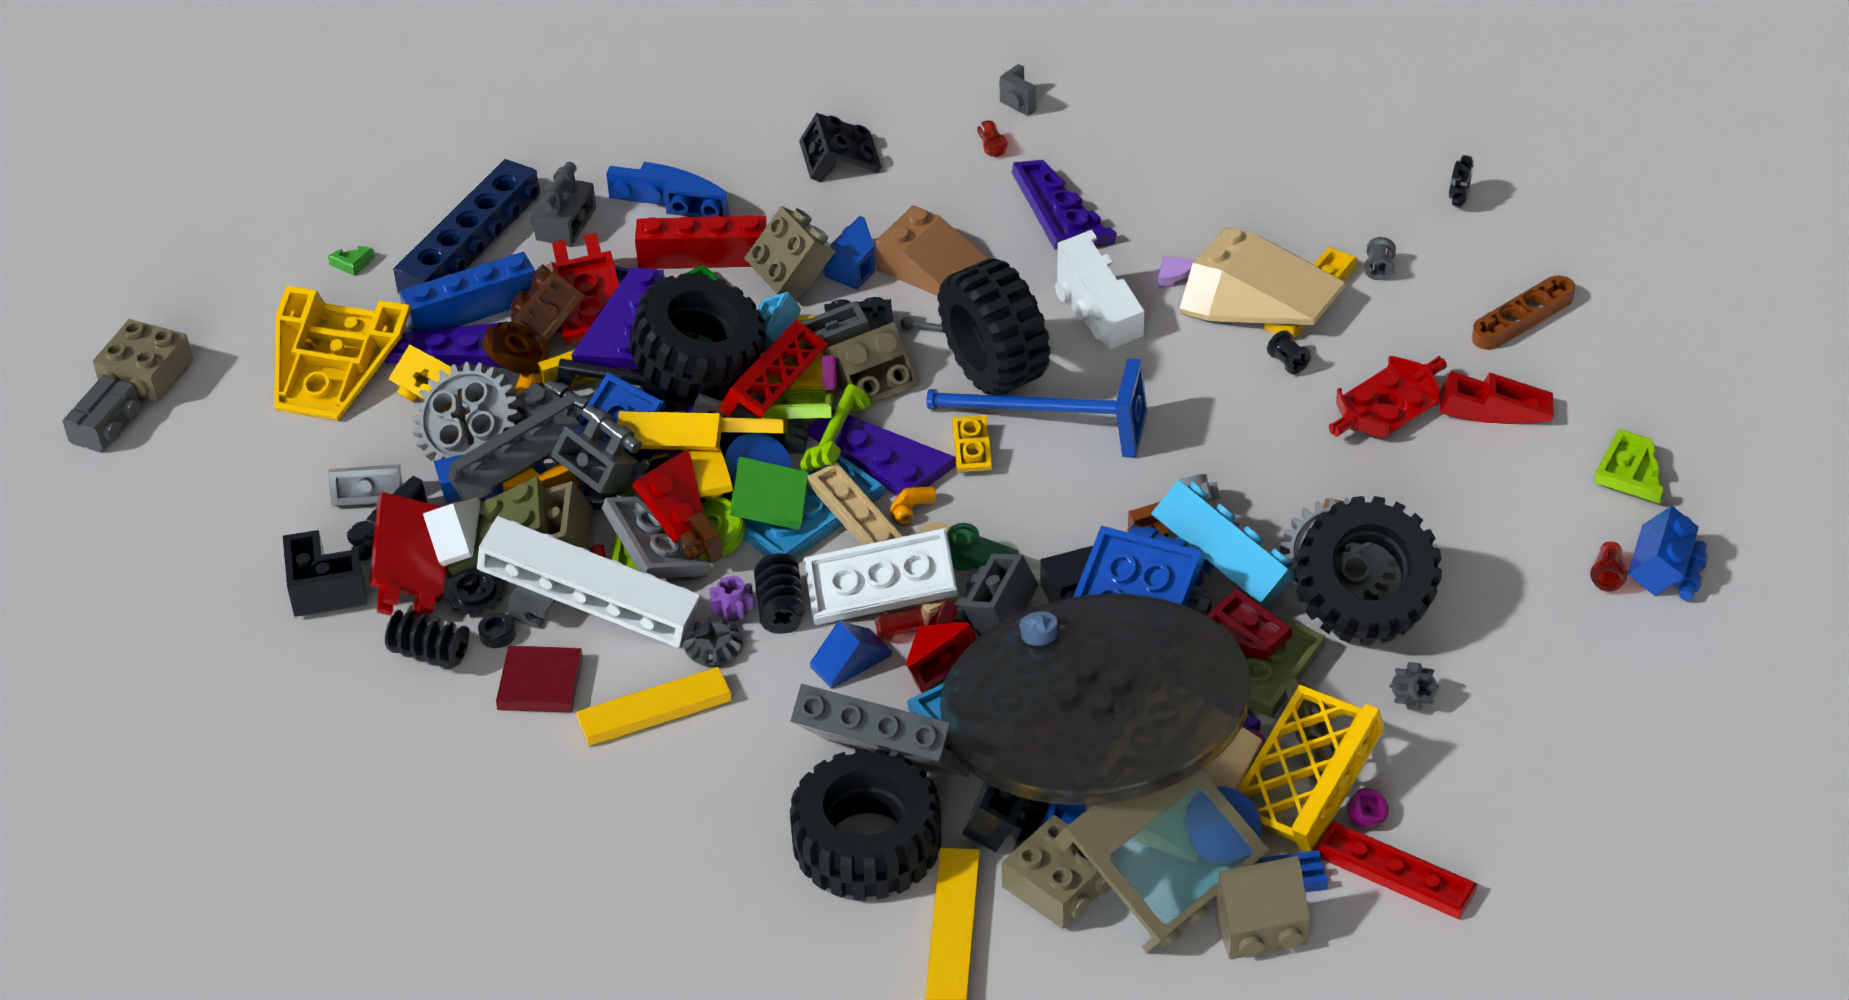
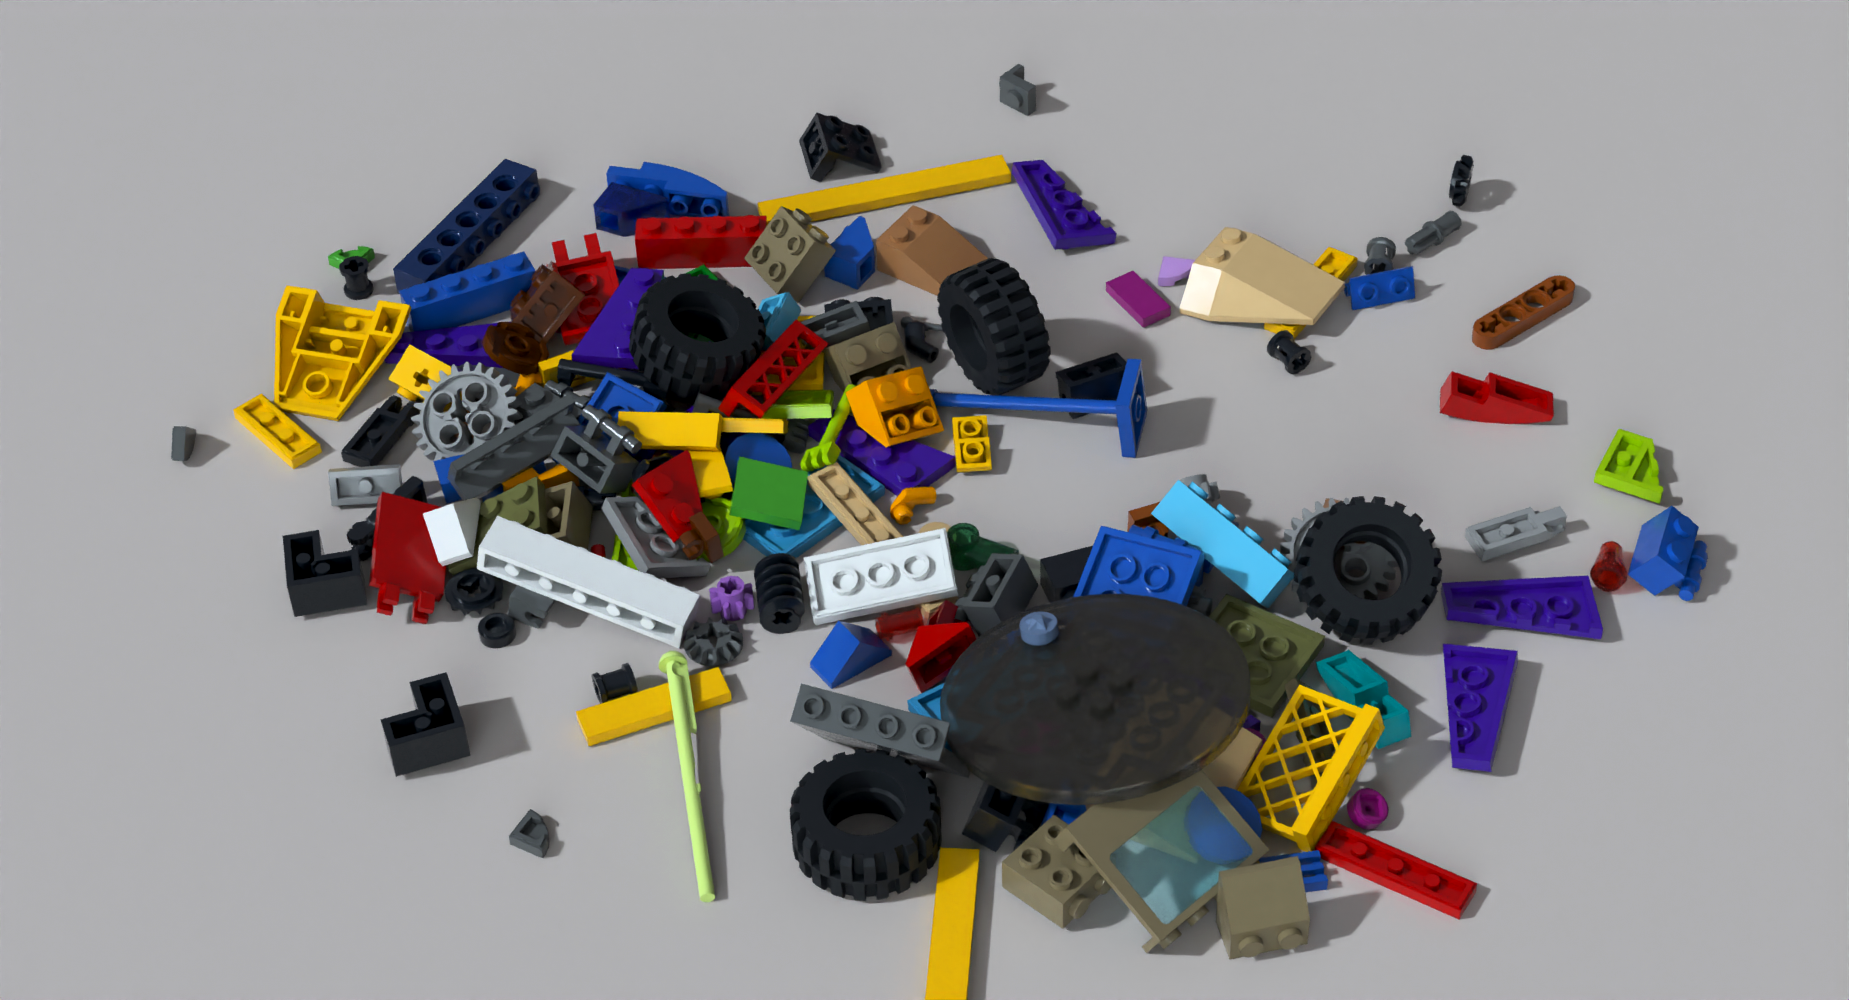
(102, 414): dark grey brick -> none
(145, 357): dark tan brick -> none
(182, 443): none -> dark grey tile
(277, 431): none -> yellow tile
(356, 278): none -> black bush
(379, 433): none -> black hinge
(427, 639): black piece -> none
(430, 732): none -> black brick
(531, 835): none -> dark grey tile
(539, 679): dark red tile -> none
(563, 207): dark grey brick -> none
(614, 683): none -> black bush
(622, 206): none -> clear blue slope
(675, 666): none -> yellowish green bar
(829, 374): magenta tile -> none
(894, 189): none -> yellow tile
(895, 407): none -> light orange slope
(916, 342): none -> black arm
(993, 142): clear red pin -> none
(1092, 380): none -> black hinge
(1095, 293): white wedge -> none
(1138, 299): none -> magenta tile
(1251, 625): dark red wing -> none
(1359, 684): none -> teal slope
(1381, 288): none -> blue hinge
(1403, 383): red plate -> none
(1414, 686): dark grey gear -> none
(1433, 232): none -> dark grey axle
(1477, 701): none -> dark purple wing
(1514, 531): none -> light grey hinge
(1531, 604): none -> dark purple wing

